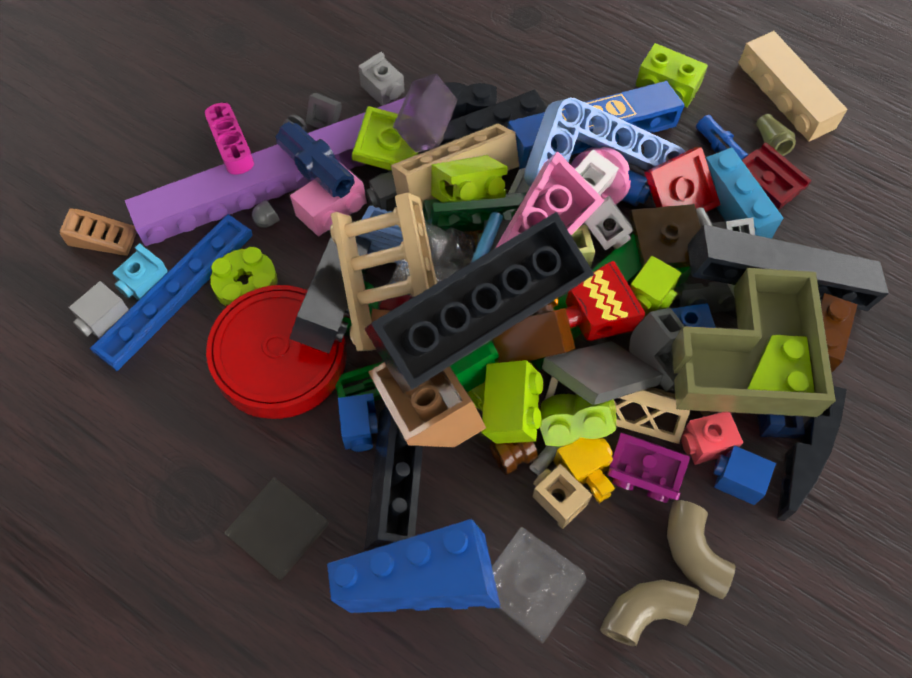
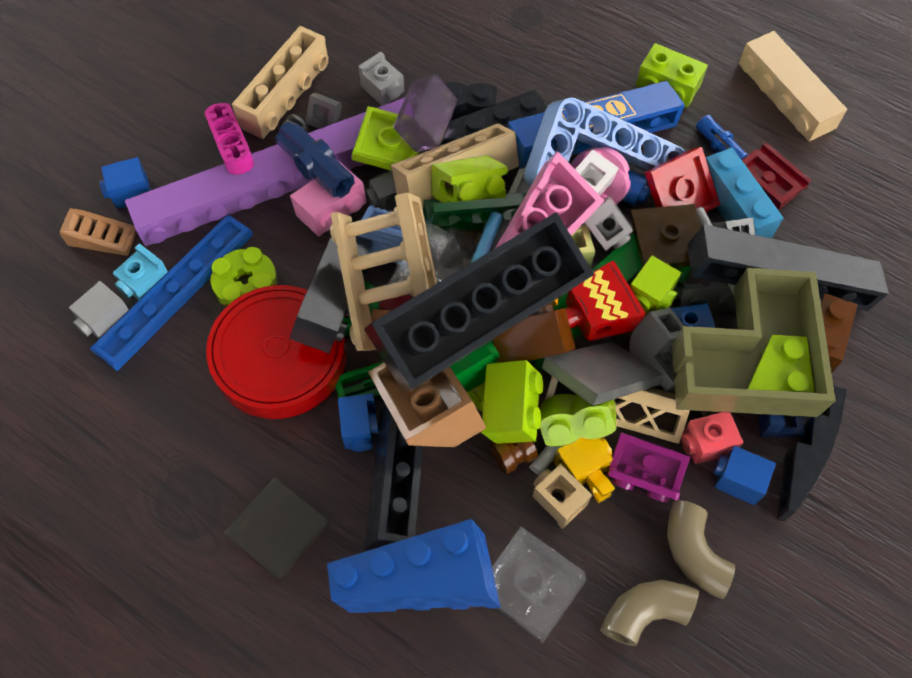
(124, 181): none -> blue brick
(264, 215): dark grey hinge -> none
(281, 82): none -> tan brick
(776, 134): olive cone -> none

